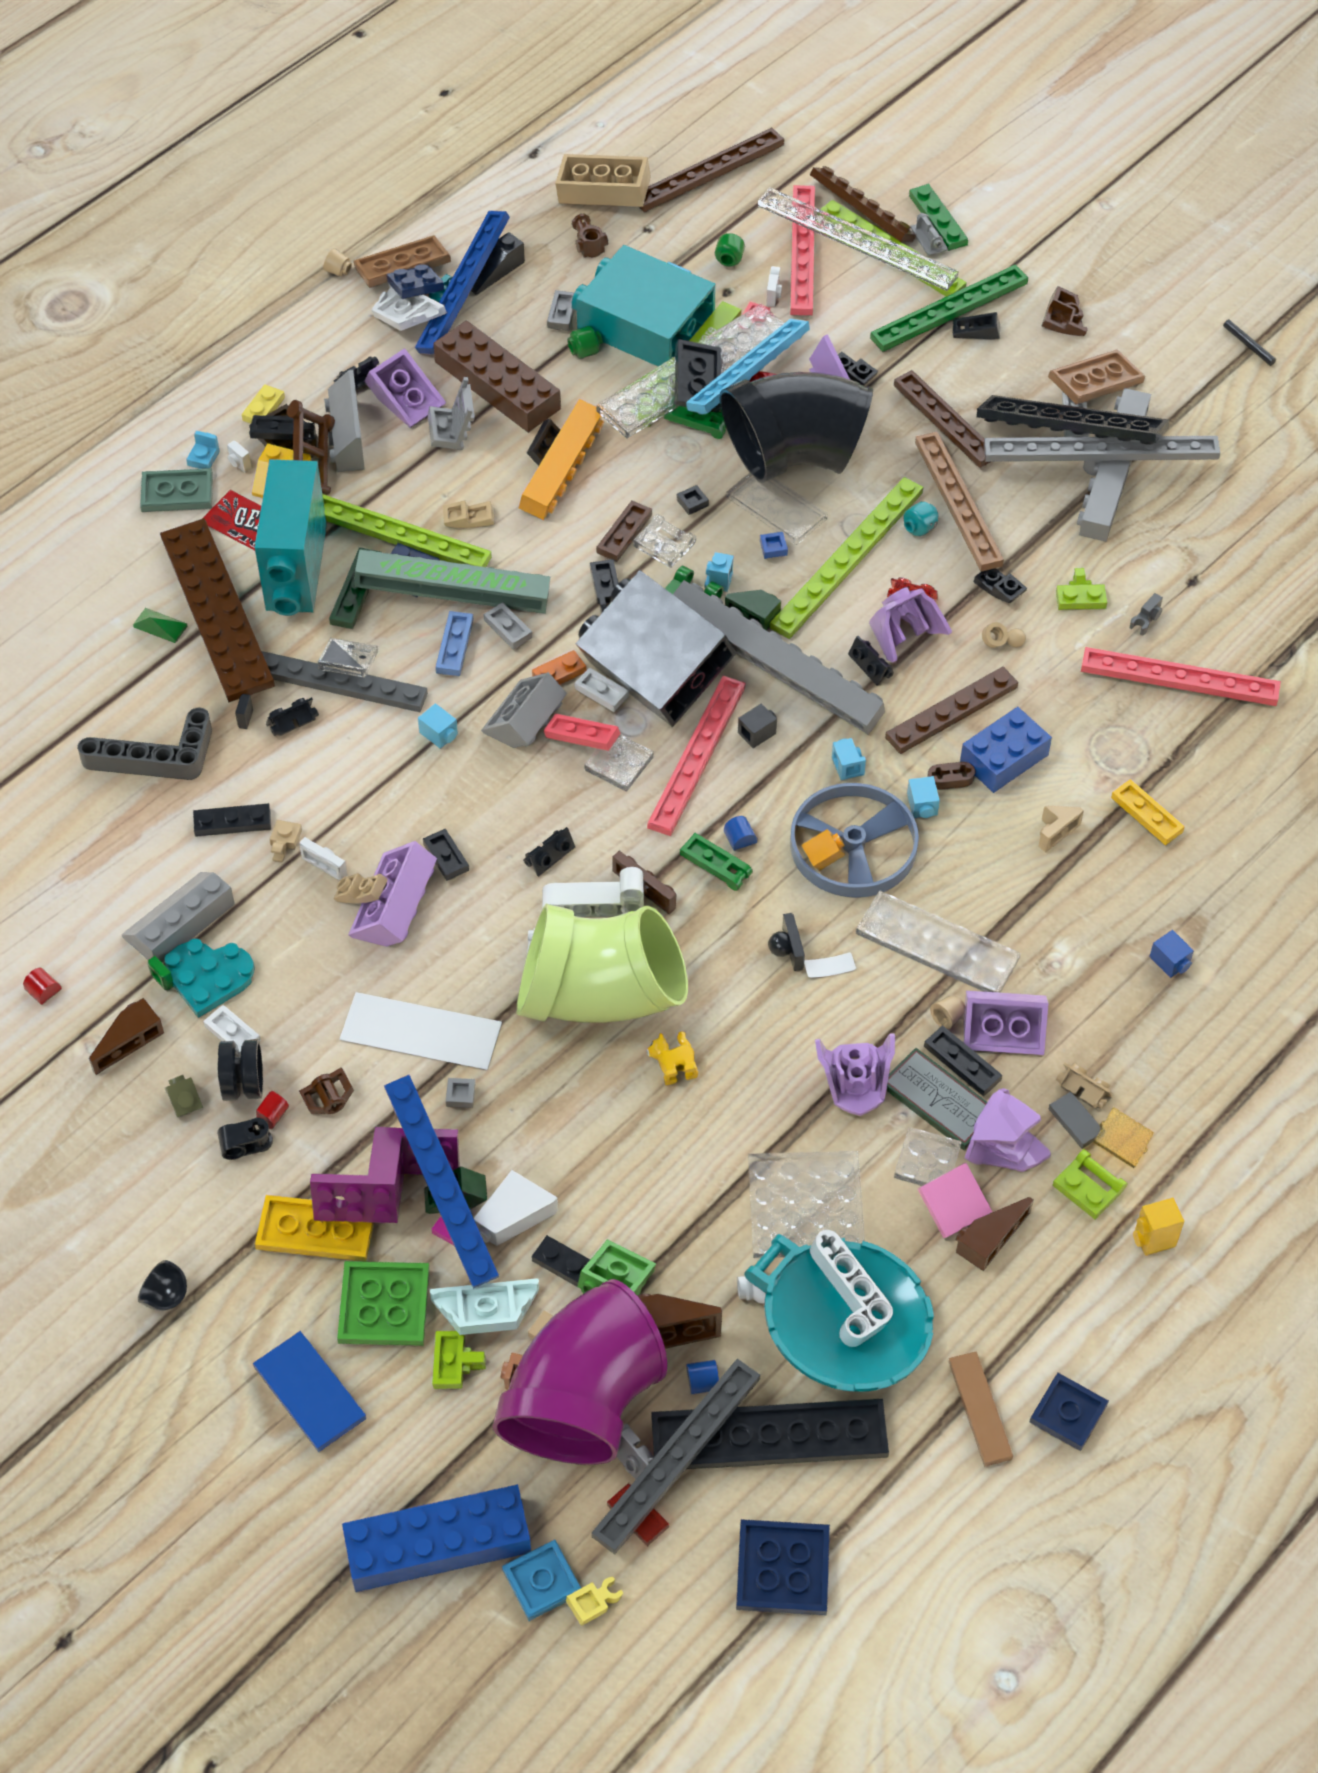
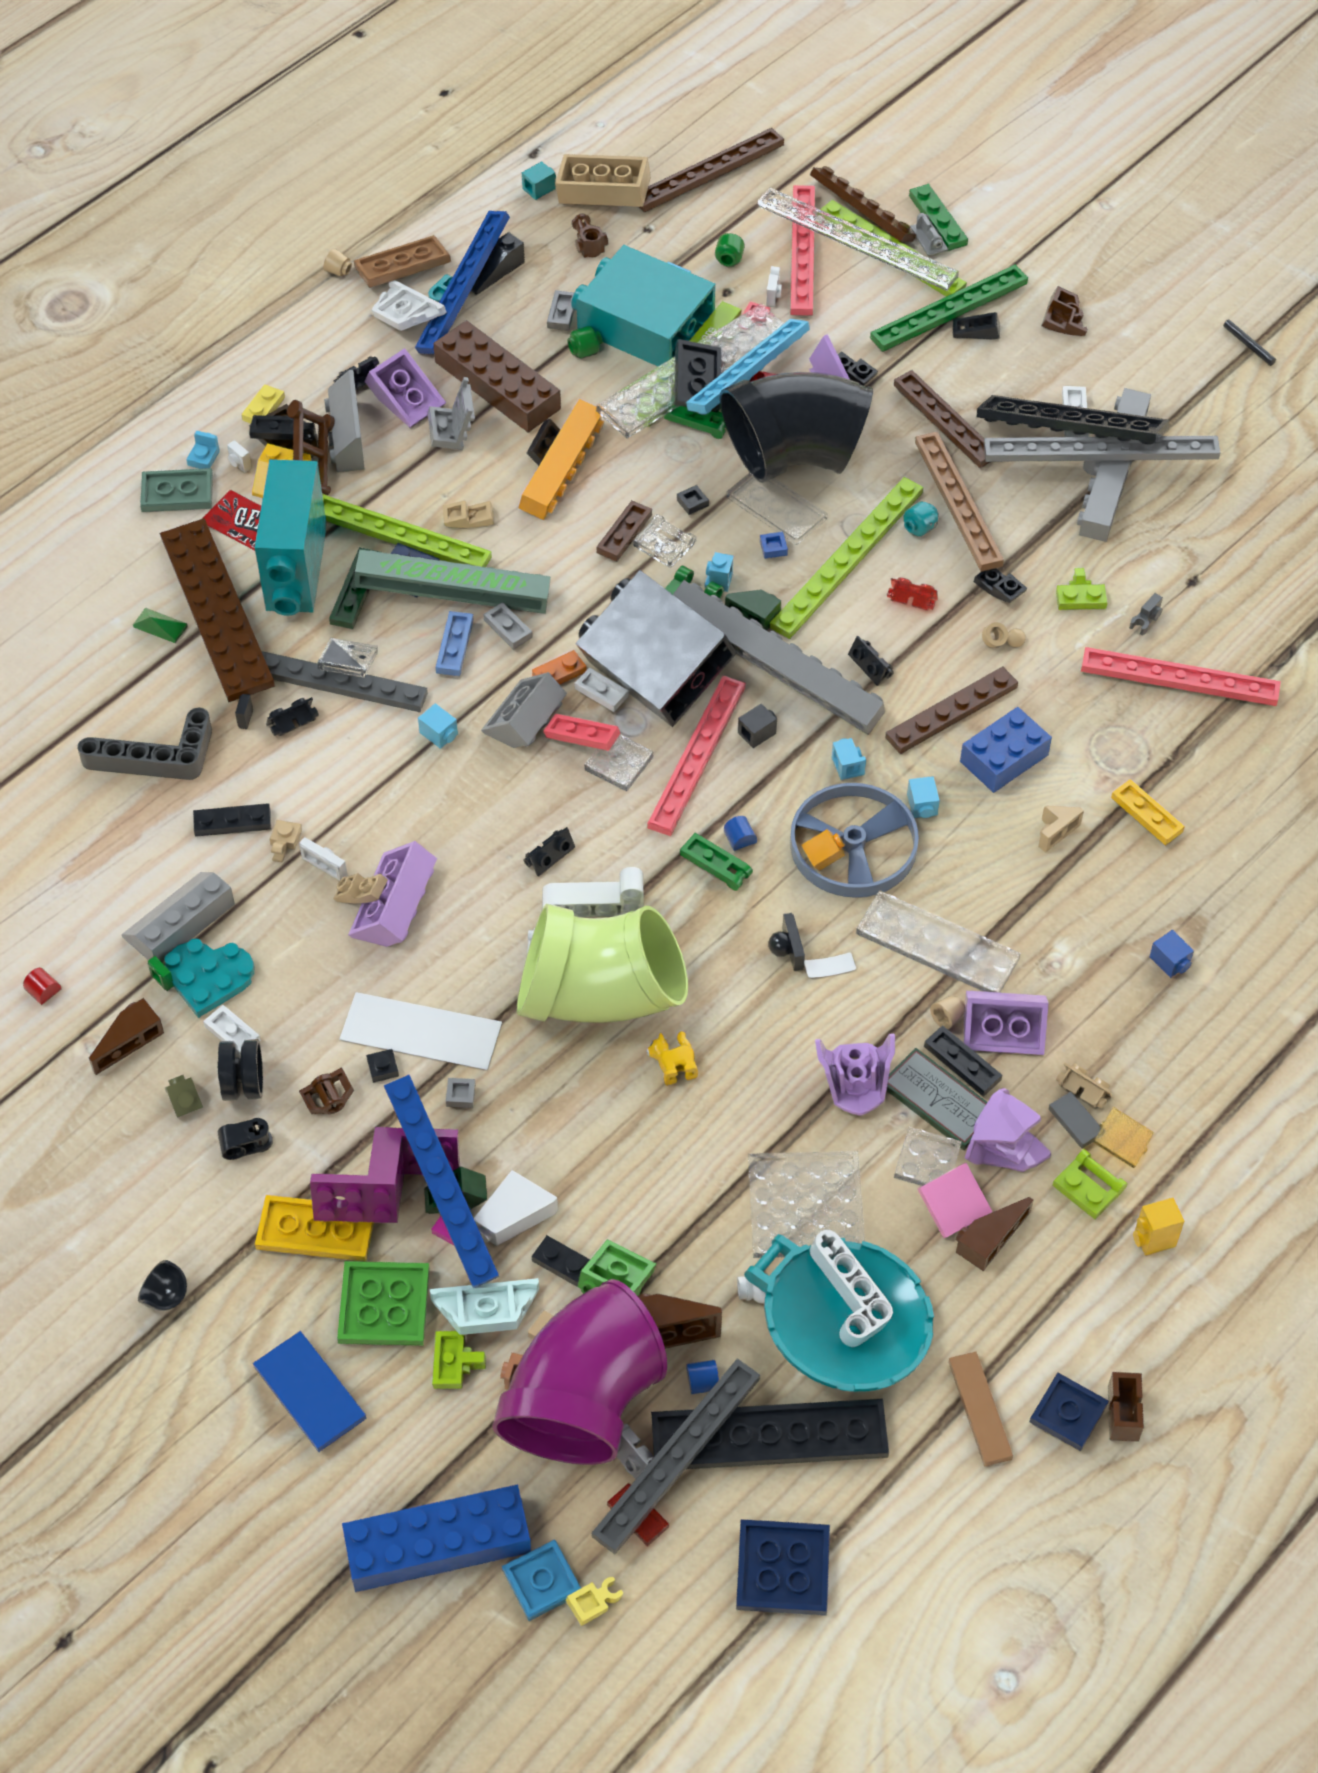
(272, 1109): red brick -> none
(382, 1065): none -> black plate
(415, 281): dark blue plate -> none
(449, 858): black plate -> none
(538, 180): none -> teal brick
(604, 581): black hinge -> none
(654, 890): reddish brown plate -> none
(912, 607): lavender piece -> none
(951, 775): reddish brown beam -> none
(1096, 376): medium nougat tile -> none
(1124, 1399): none -> reddish brown piece

